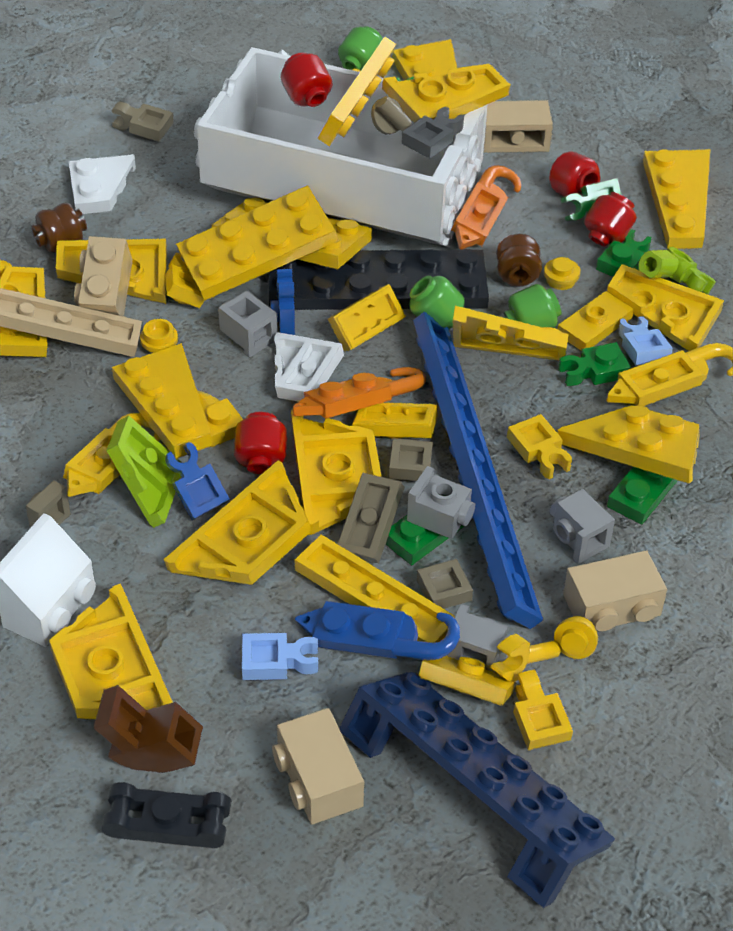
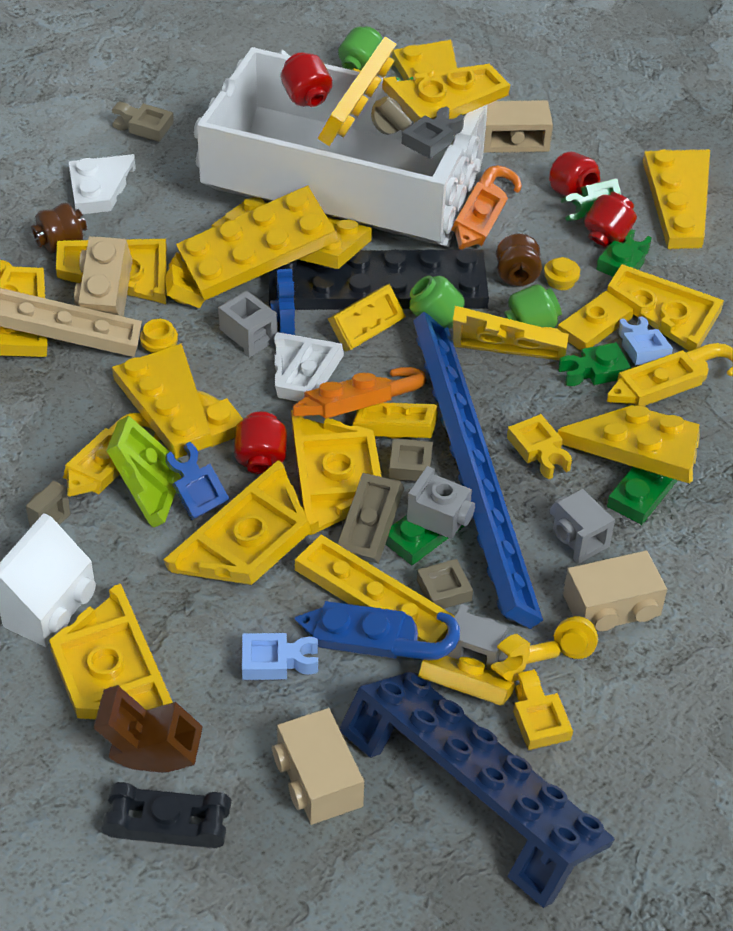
(676, 265): lime bar -> none

